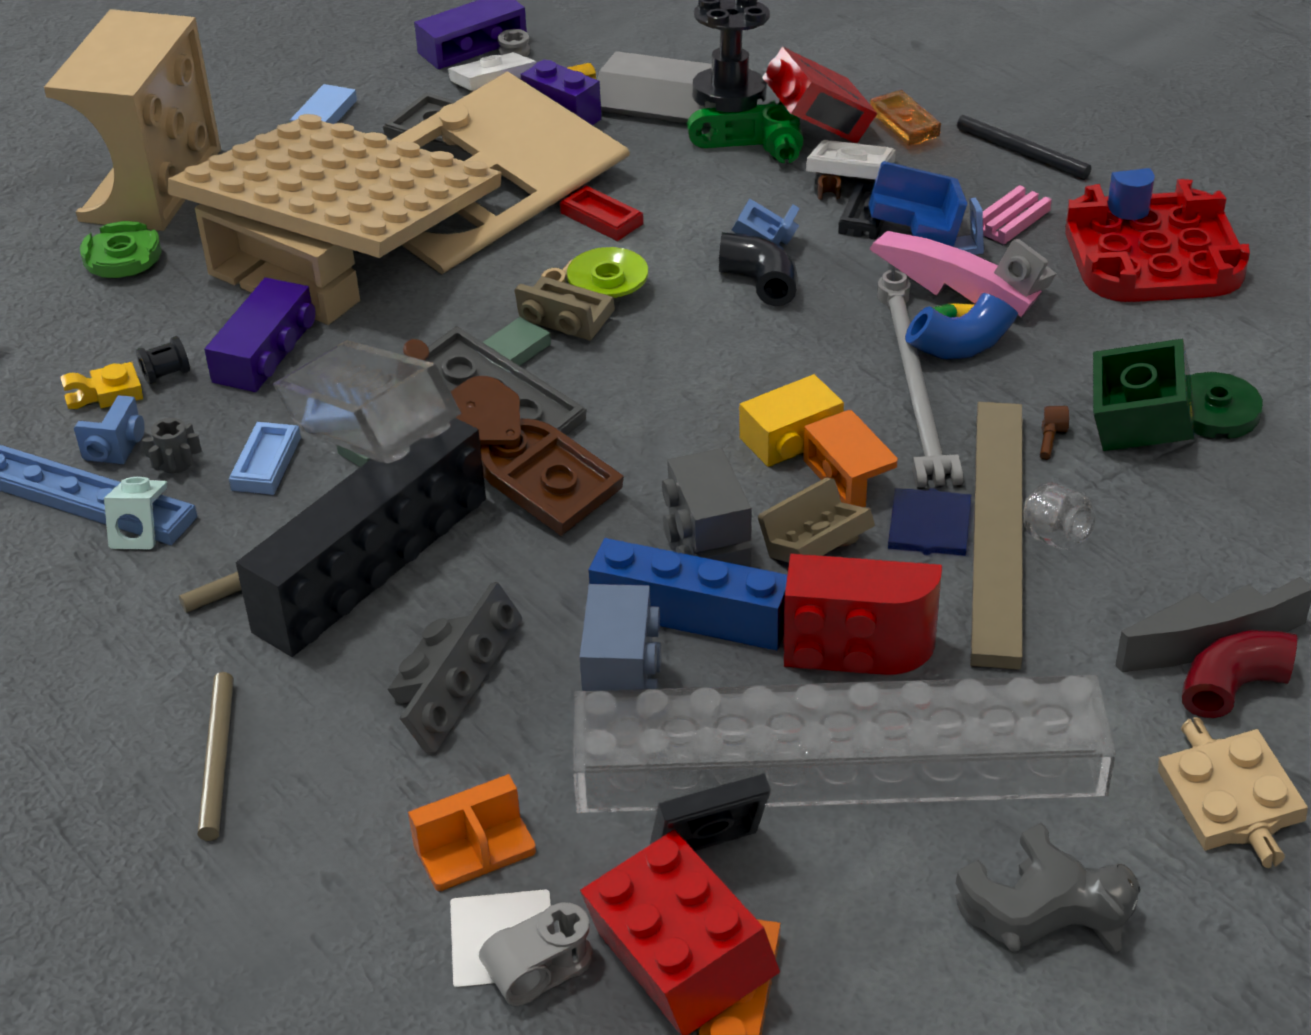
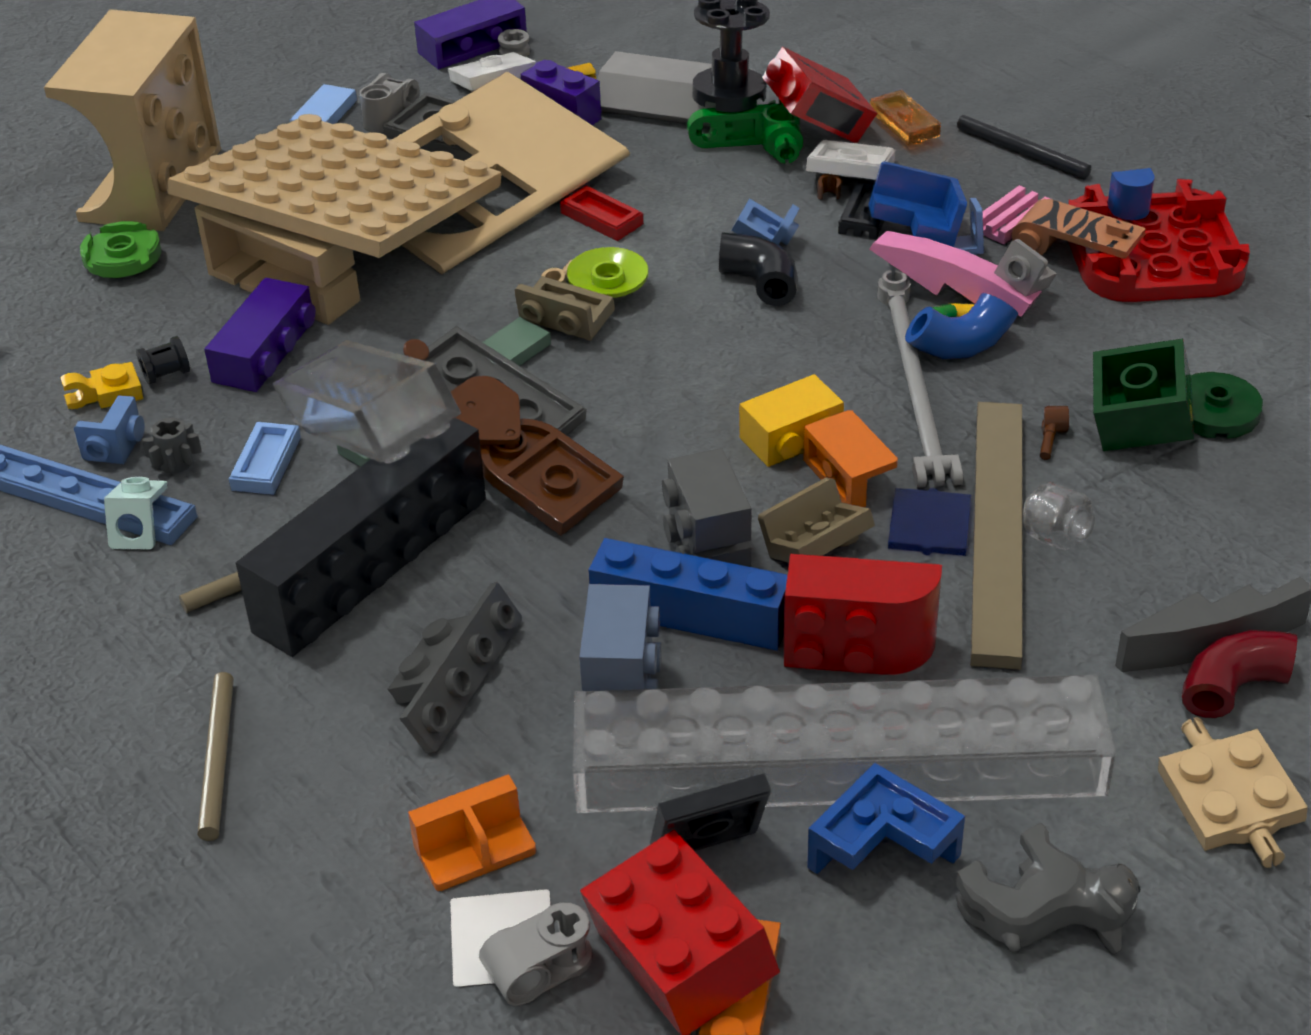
(386, 99): none -> light grey piece
(880, 808): none -> blue panel
(1054, 220): none -> nougat door

